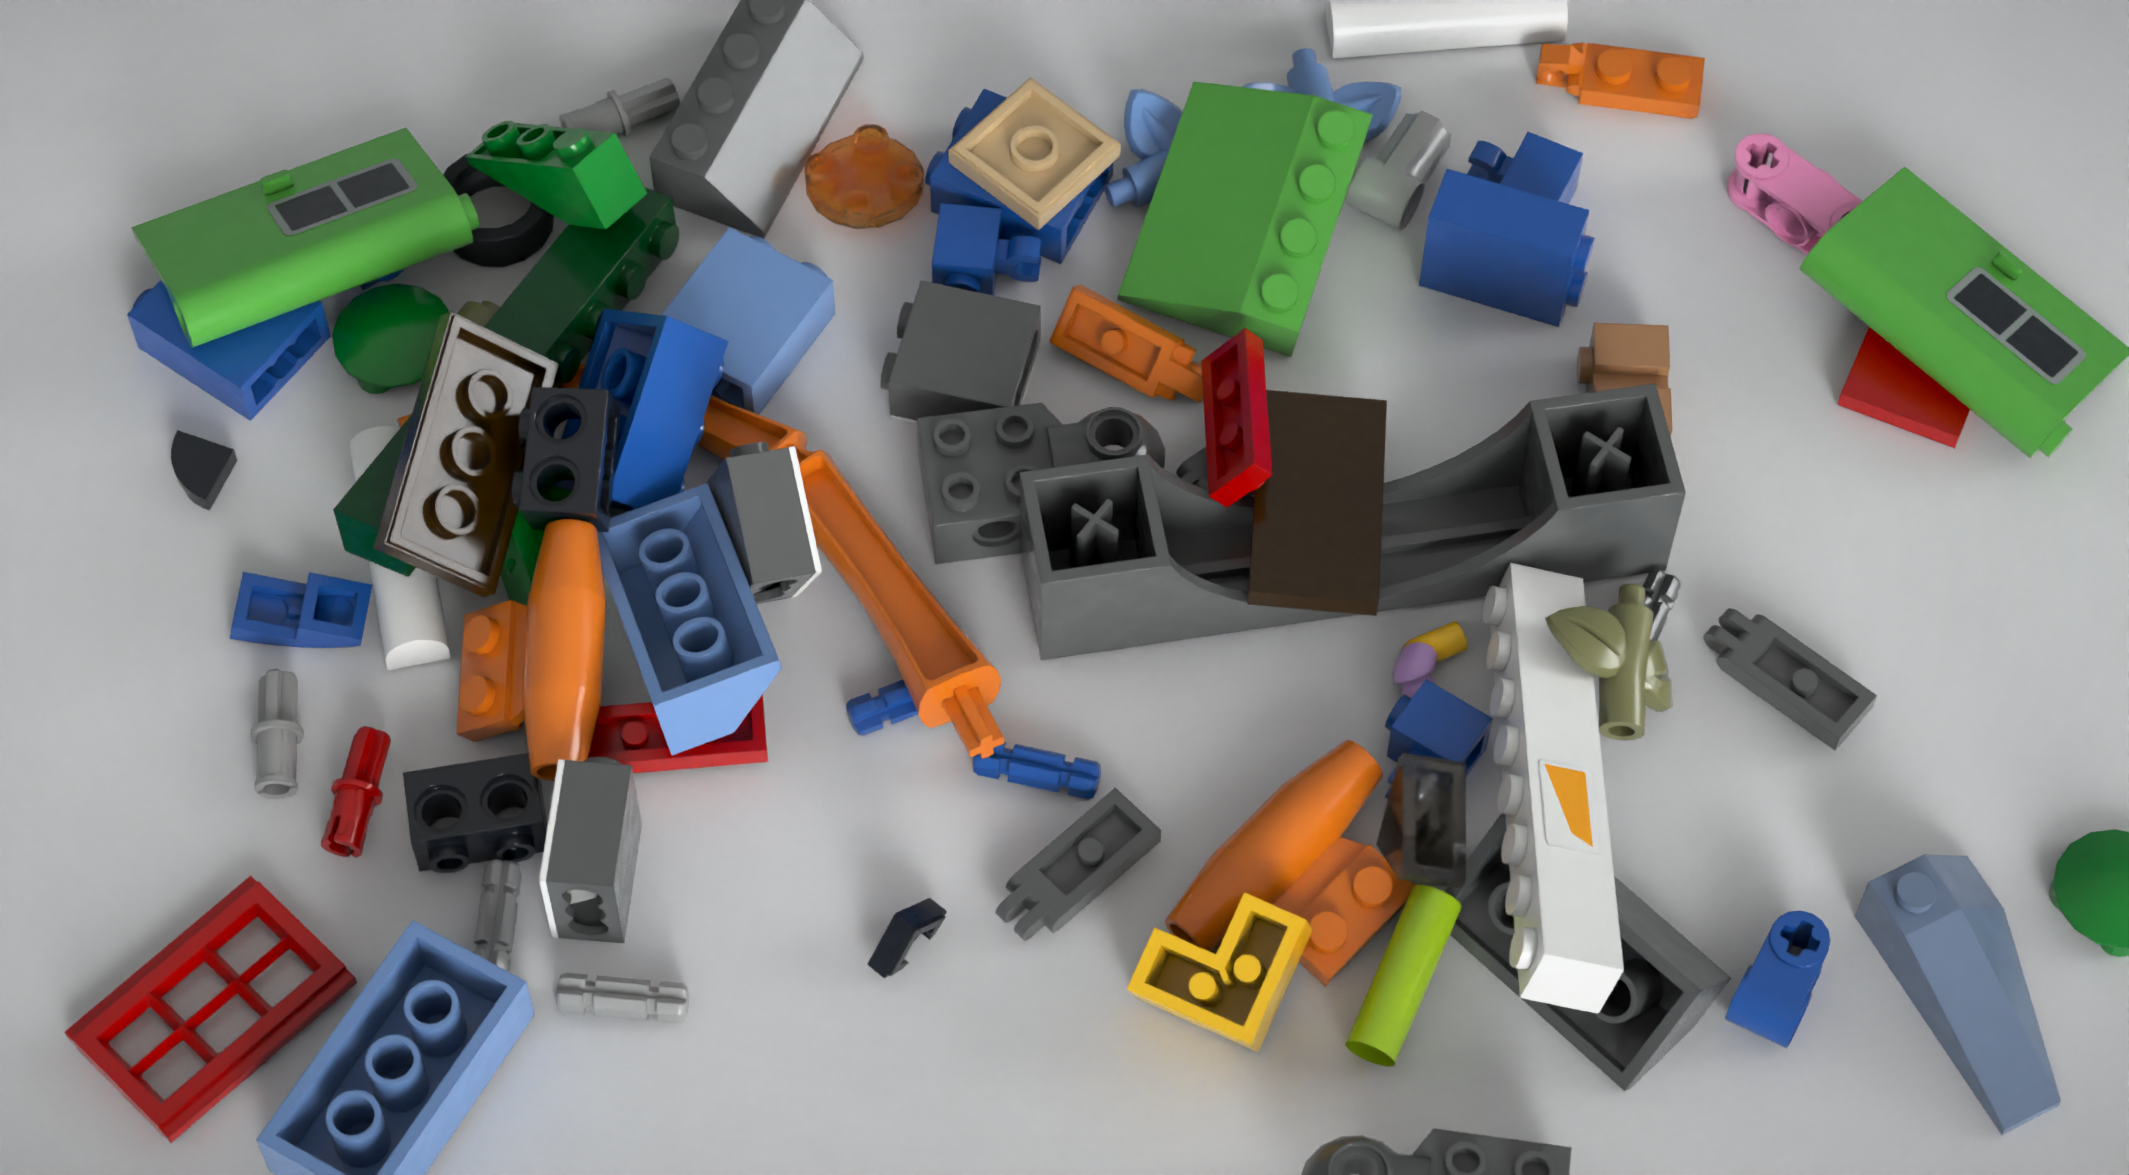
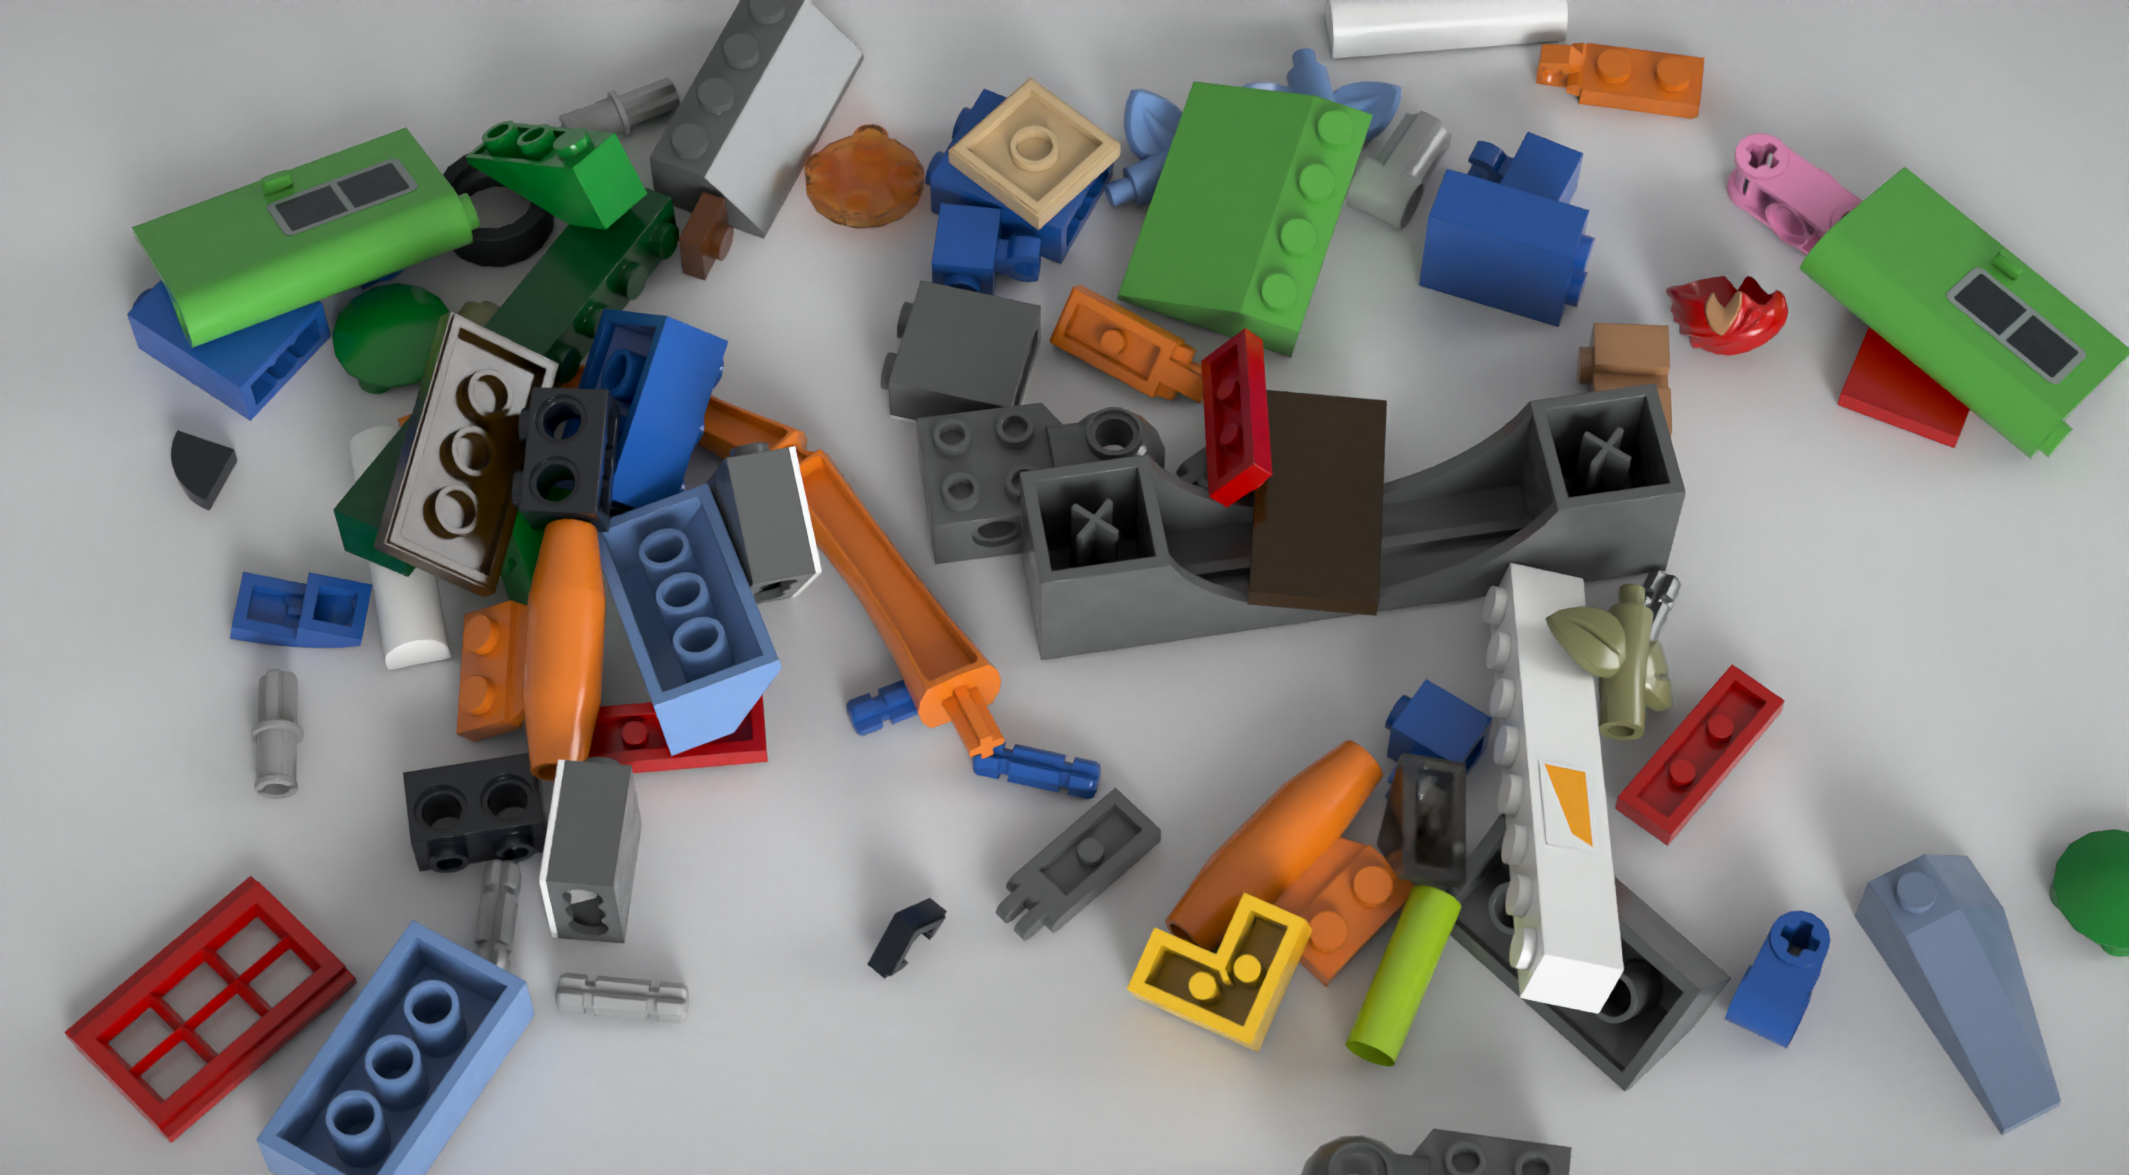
(356, 793): red axle -> none
(705, 236): none -> reddish brown plate
(762, 307): medium blue brick -> none
(1423, 652): arm -> none
(1699, 754): none -> red plate
(1727, 318): none -> red hair
(1789, 676): dark grey hinge -> none

